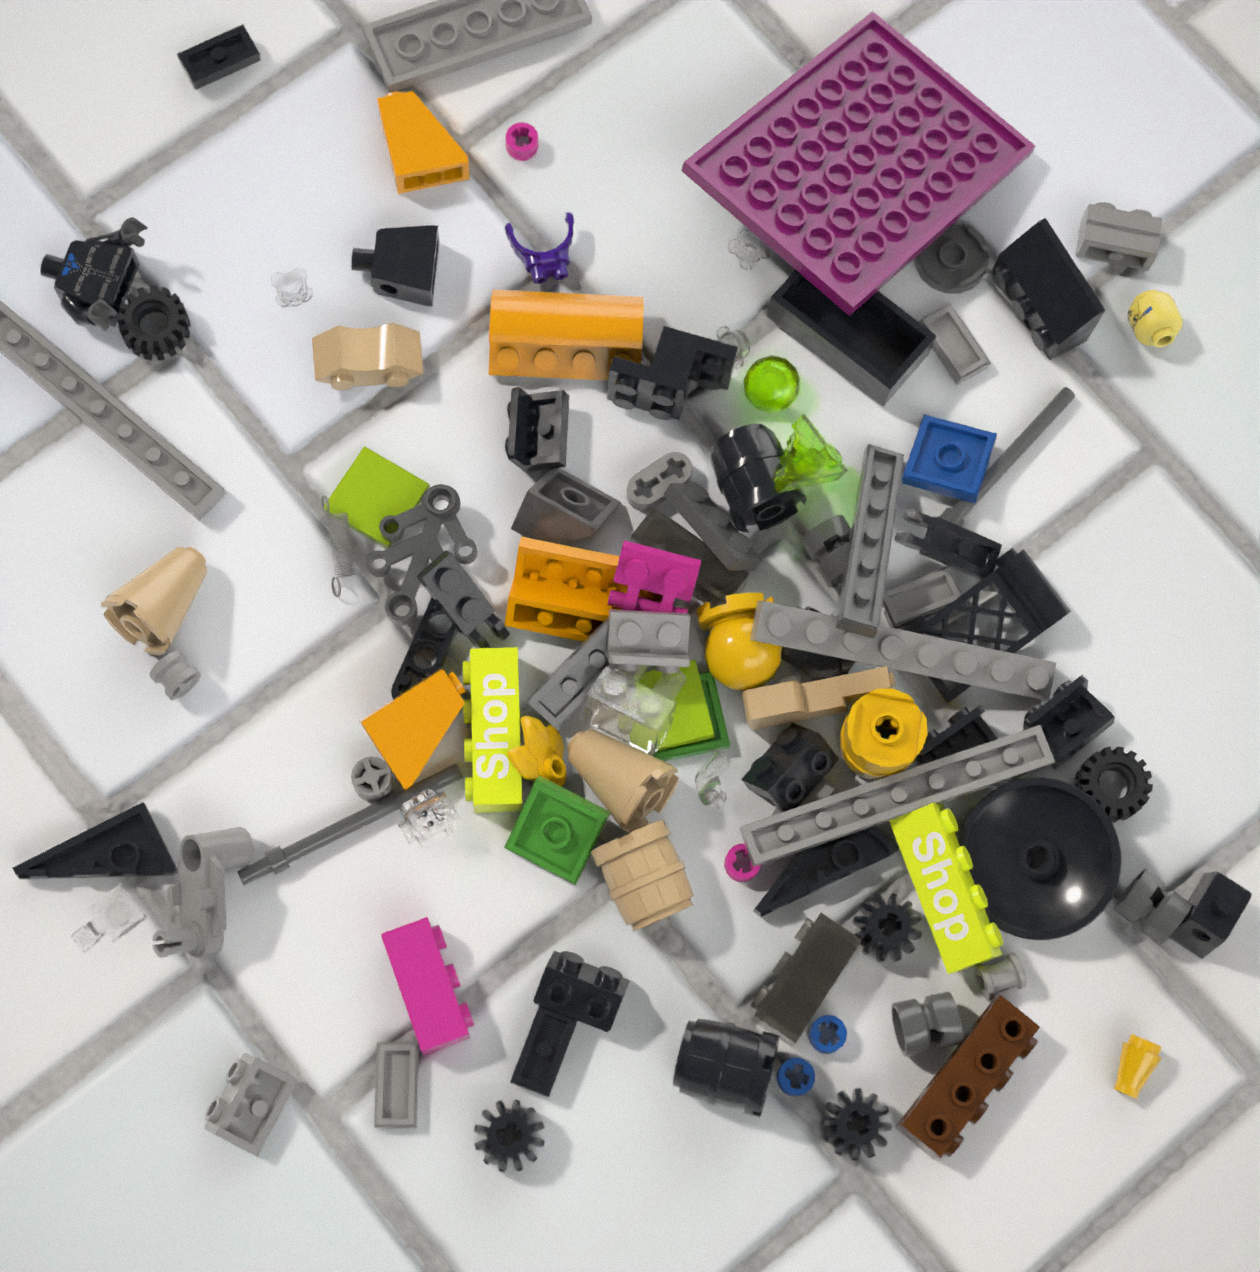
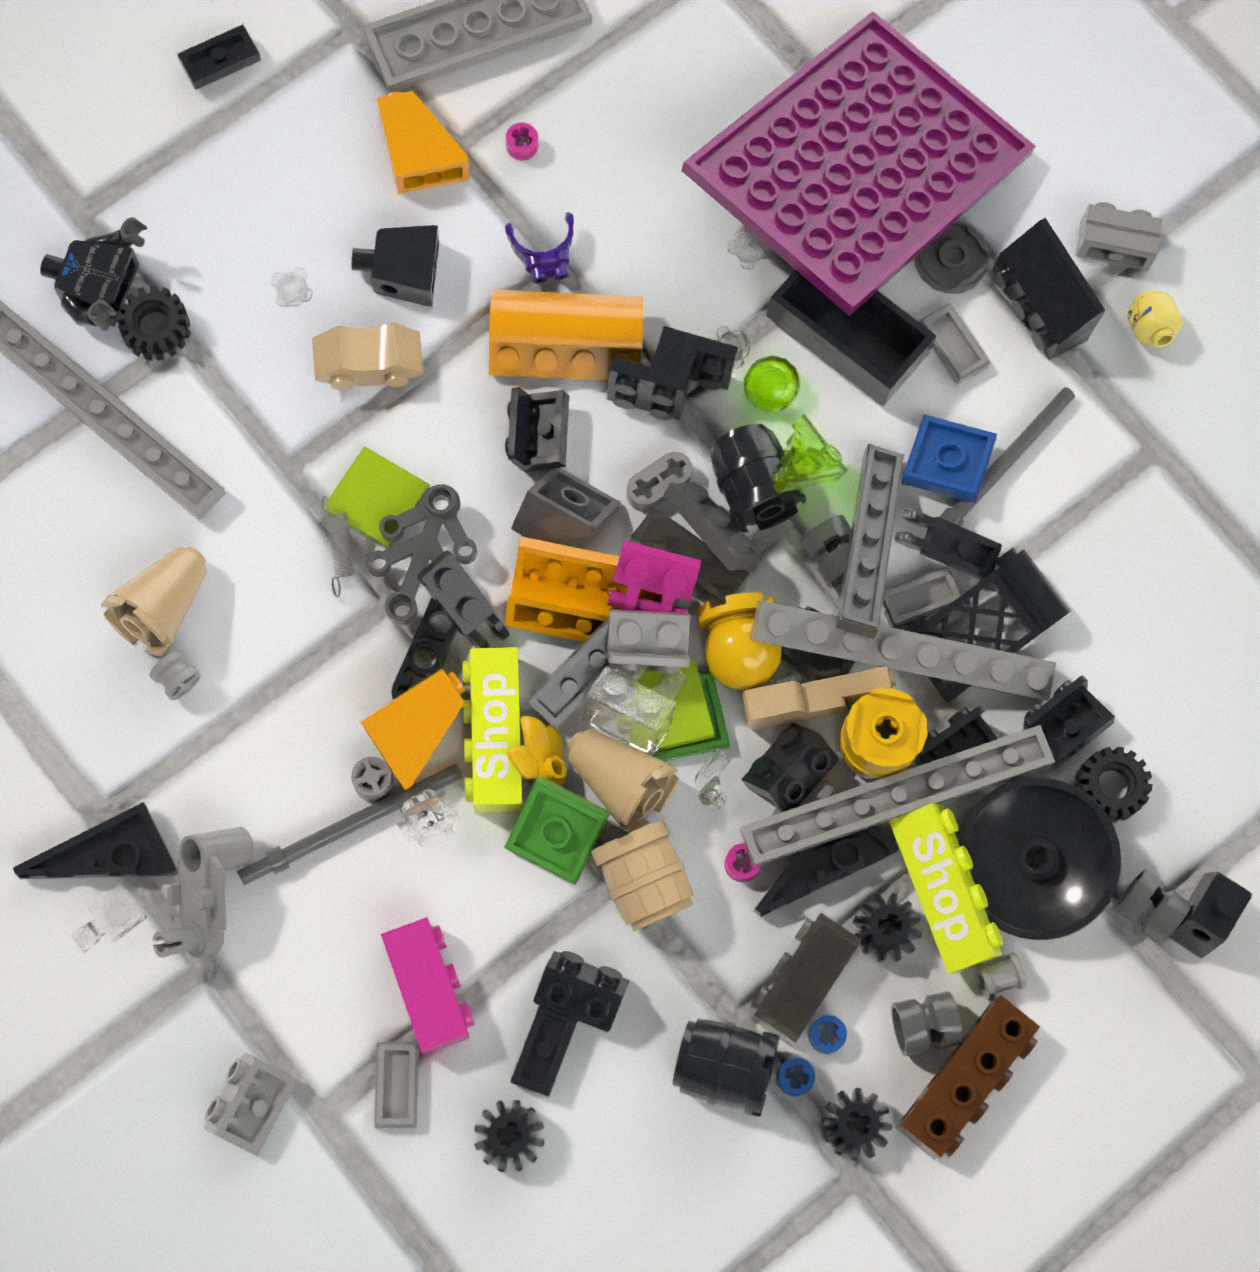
(1136, 1064): yellow cone -> none

